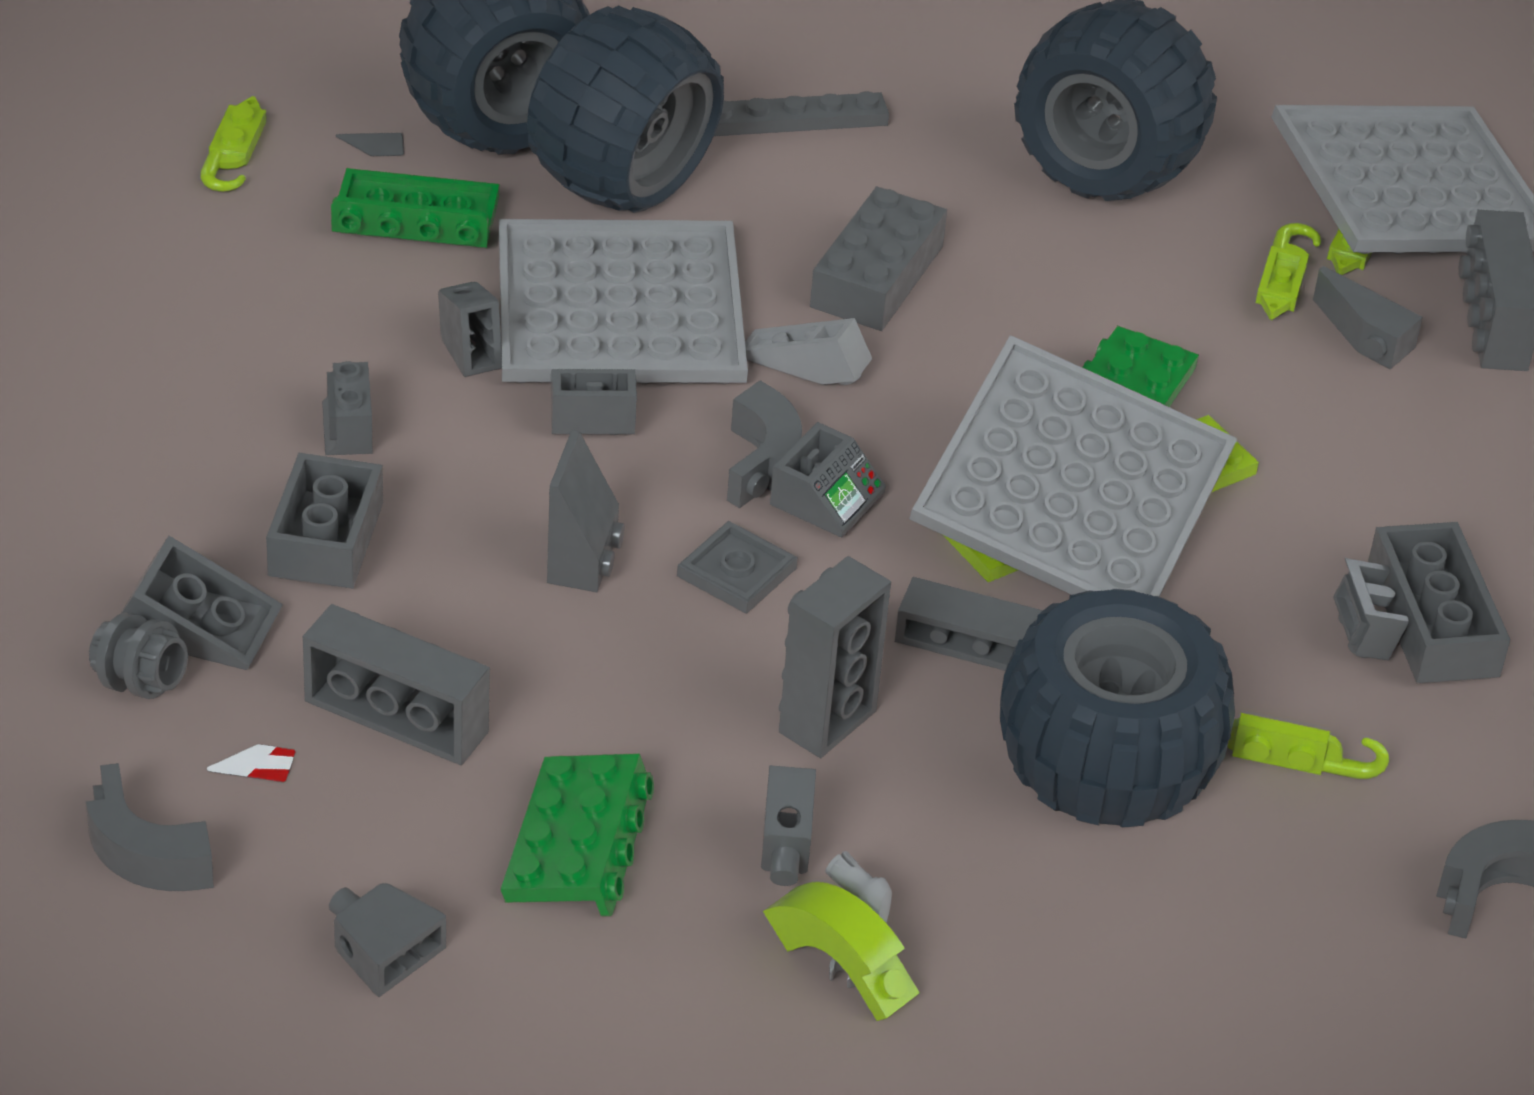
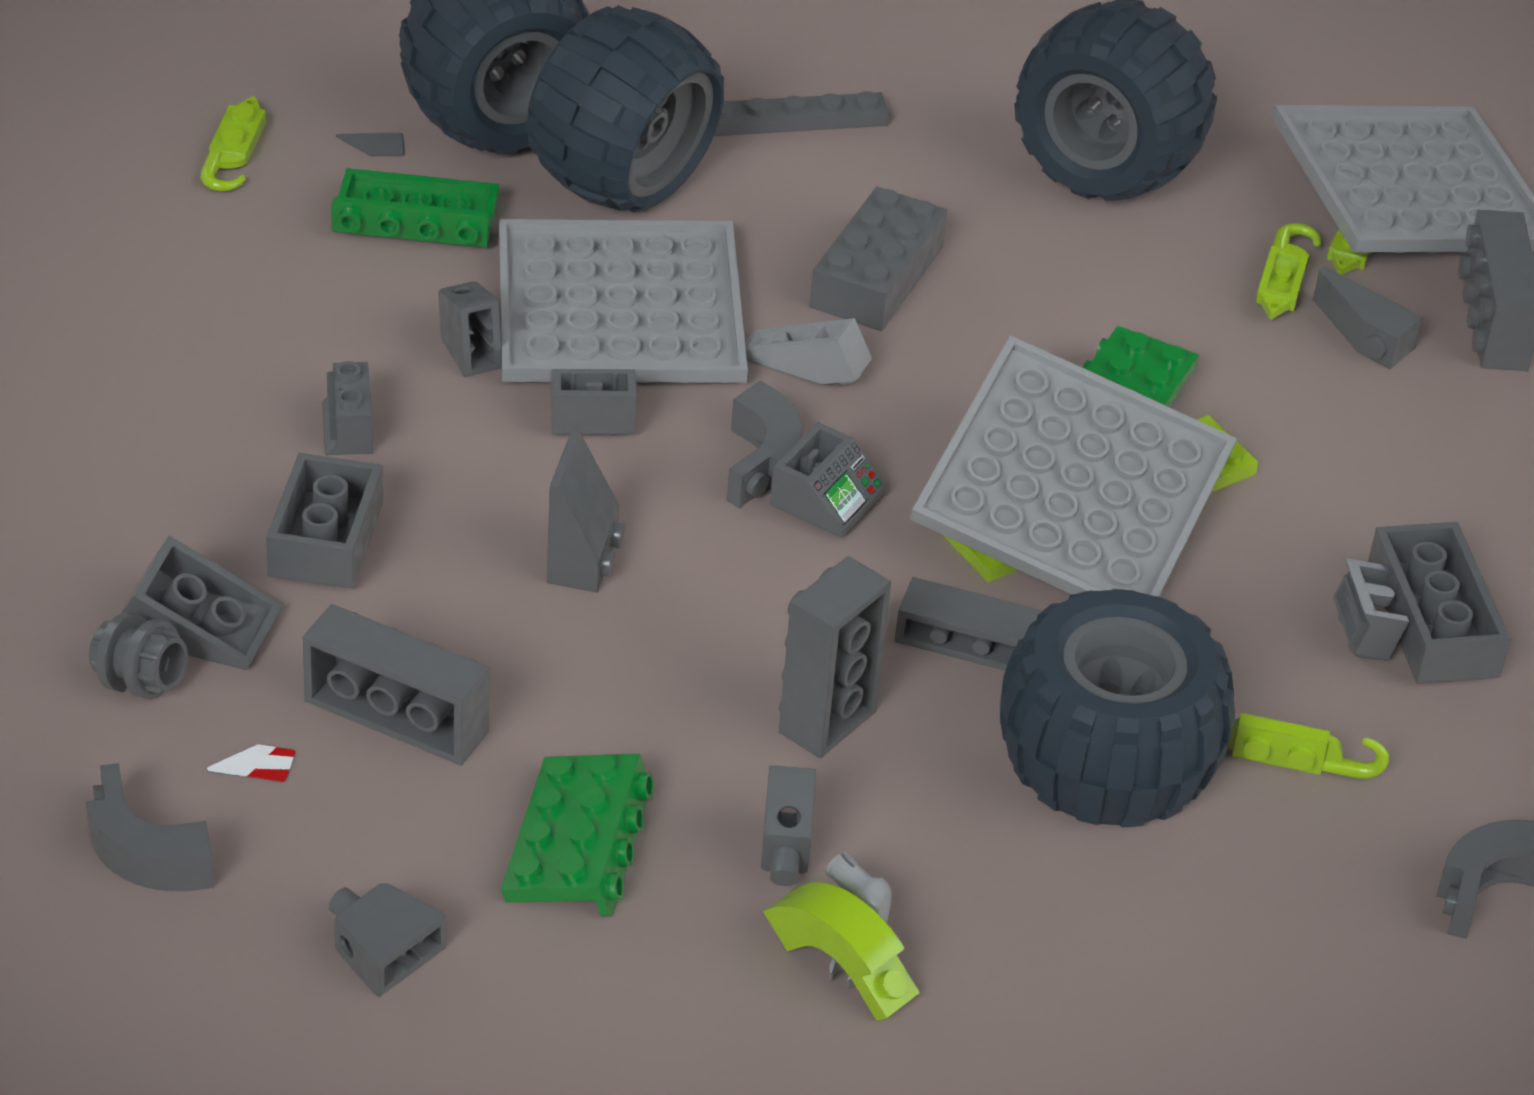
(737, 567): dark grey tile -> none

